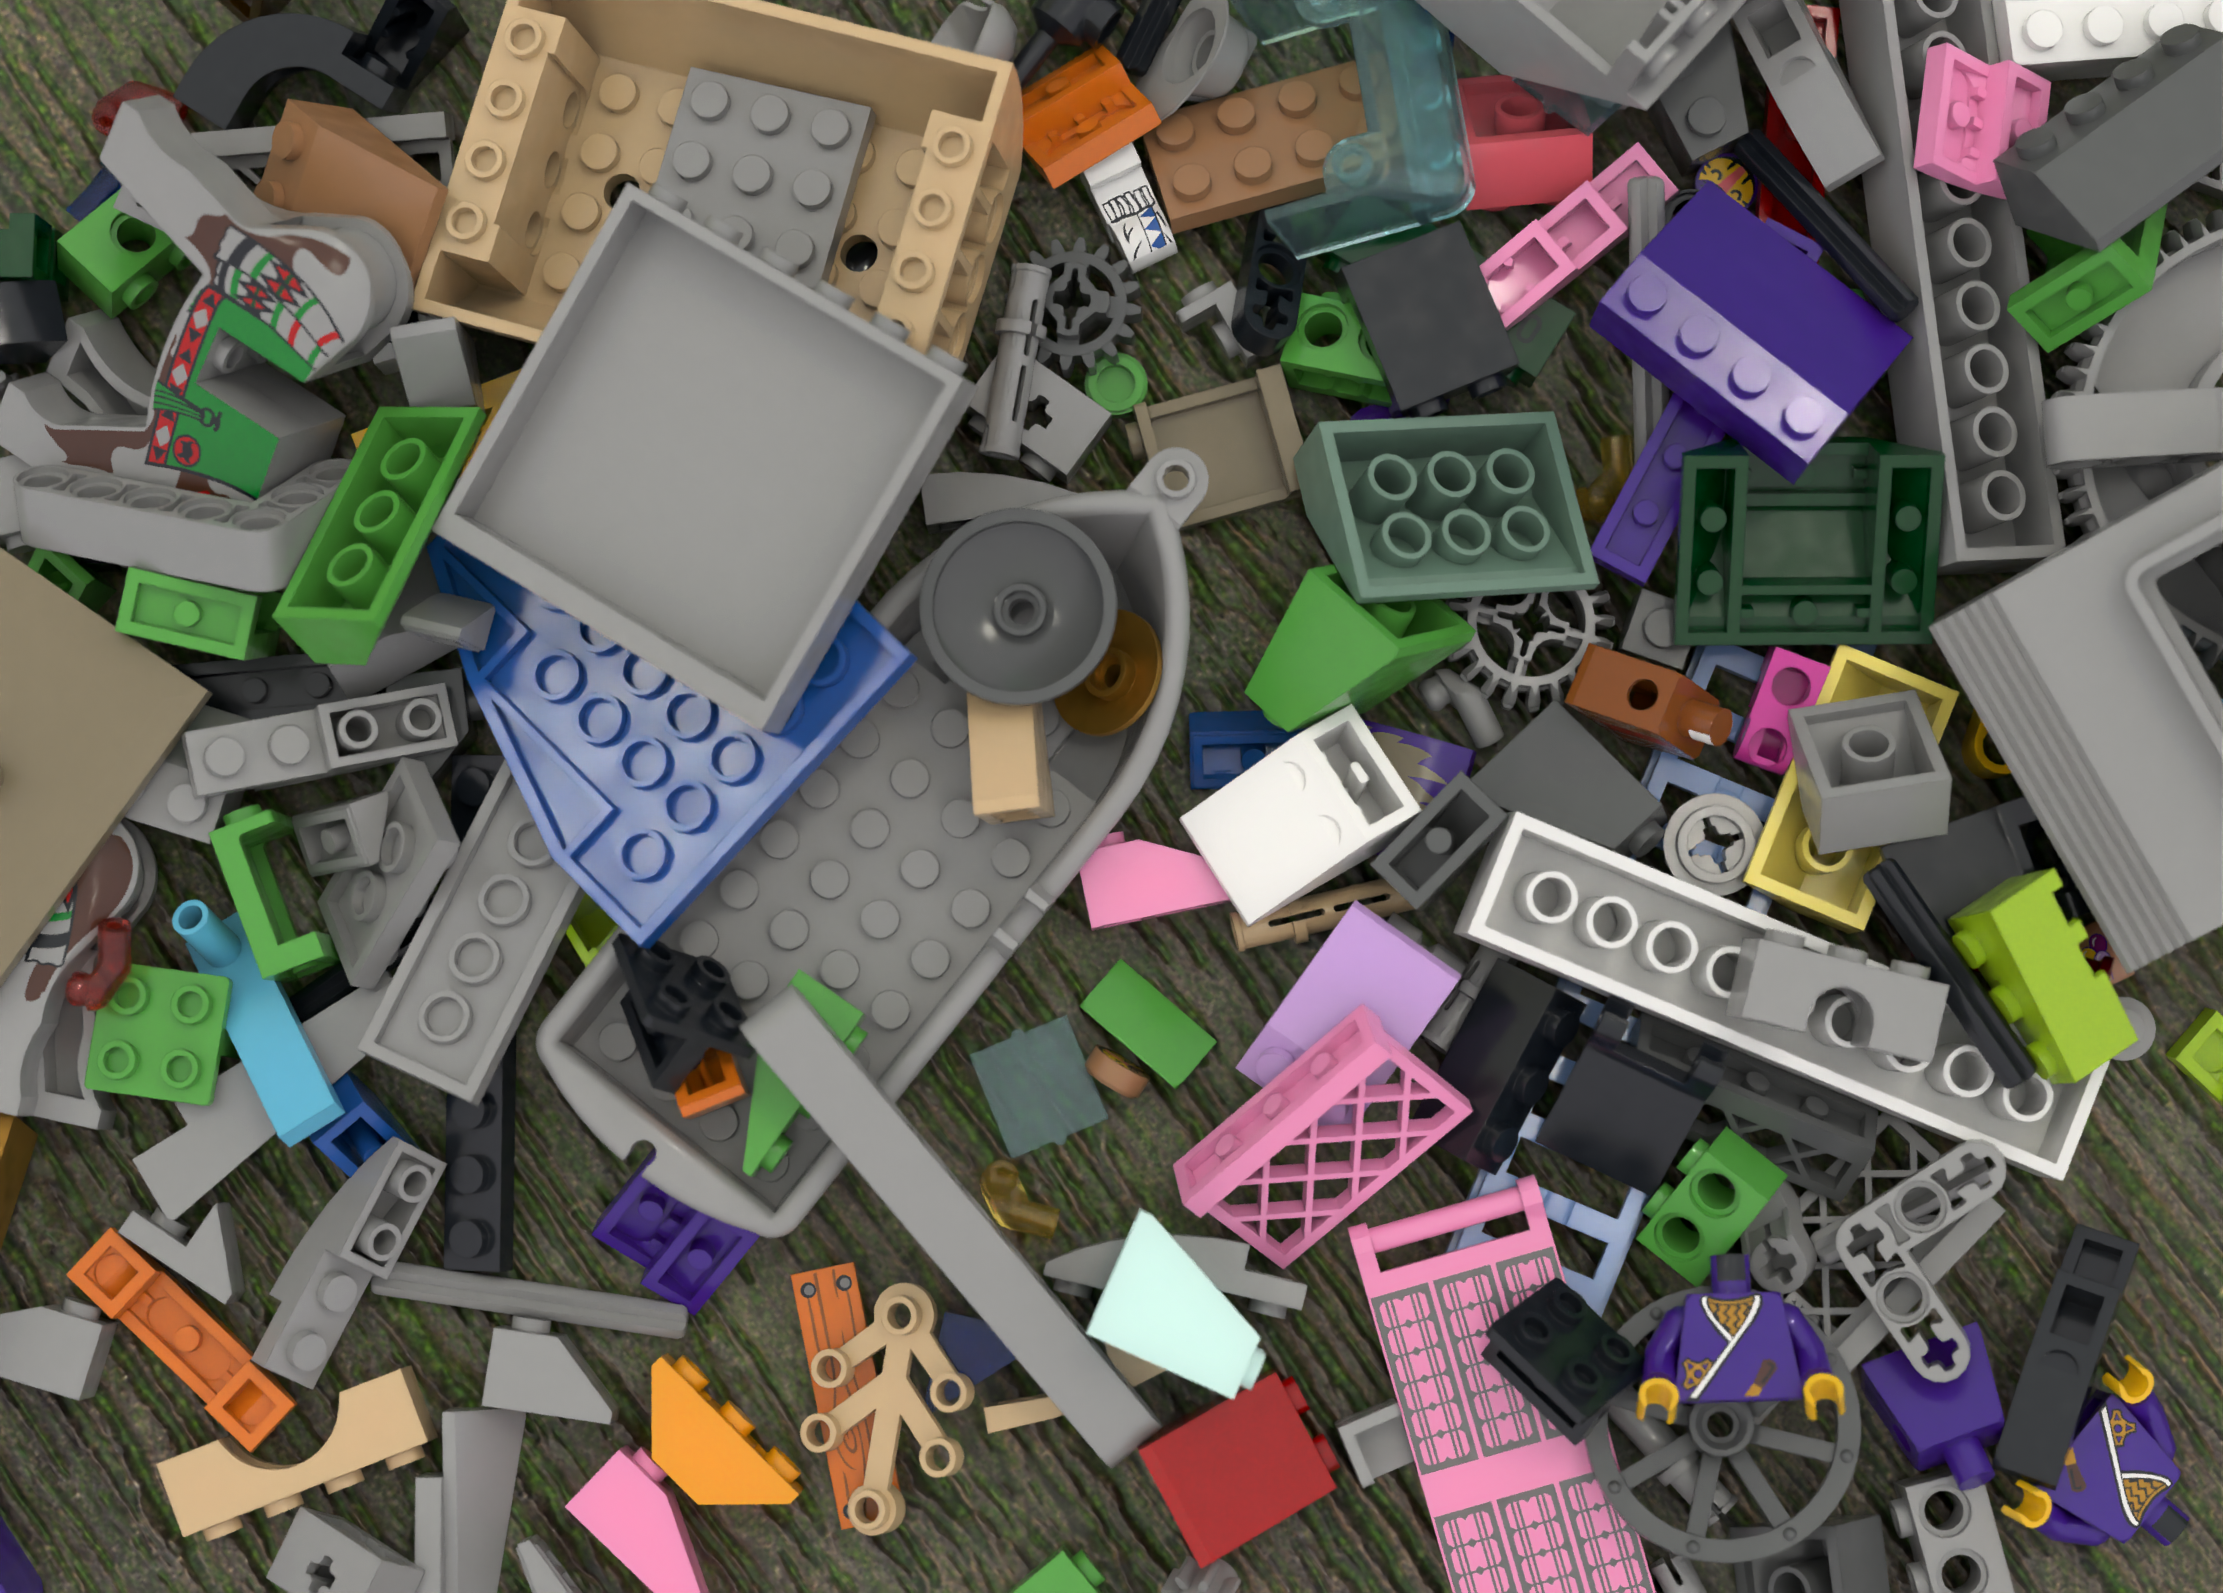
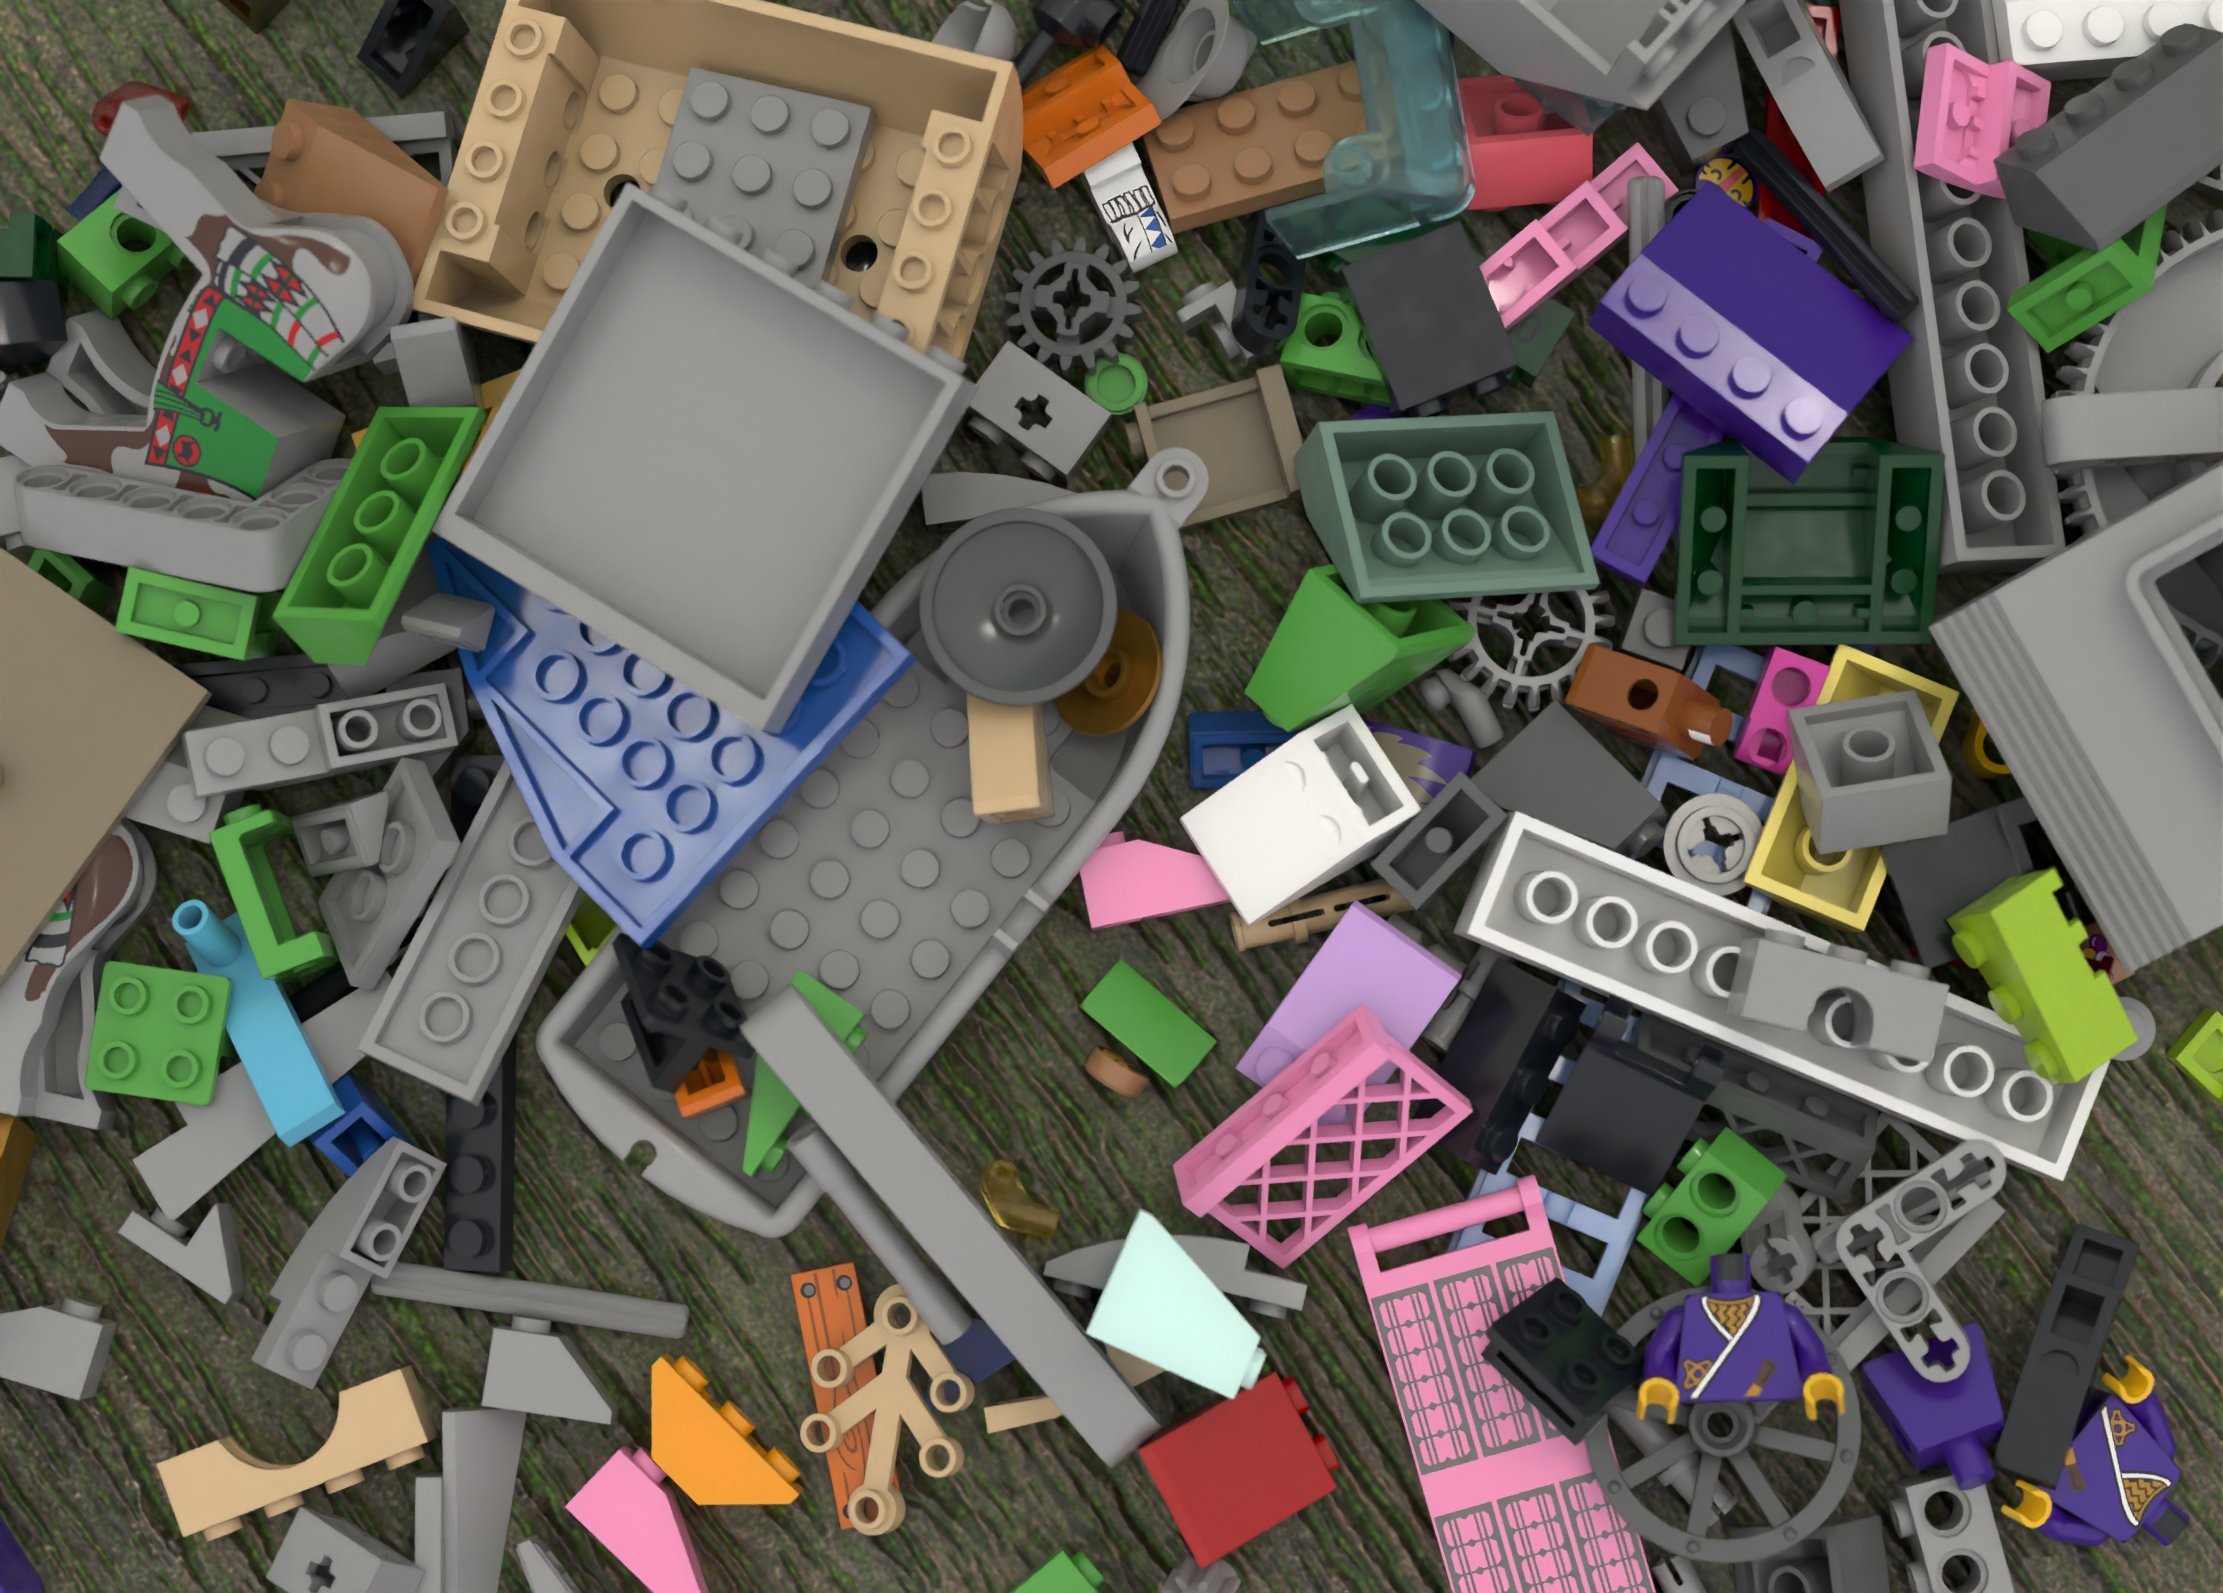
(111, 970): clear red arm -> none
(184, 1336): orange slope -> none
(254, 57): black arch -> none
(679, 1246): dark purple slope -> none
(836, 1177): none -> light grey piece
(1018, 345): light grey pin -> none
(1038, 1086): clear light blue piece -> none
(1375, 1441): light grey panel -> none
(1936, 951): black axle -> none

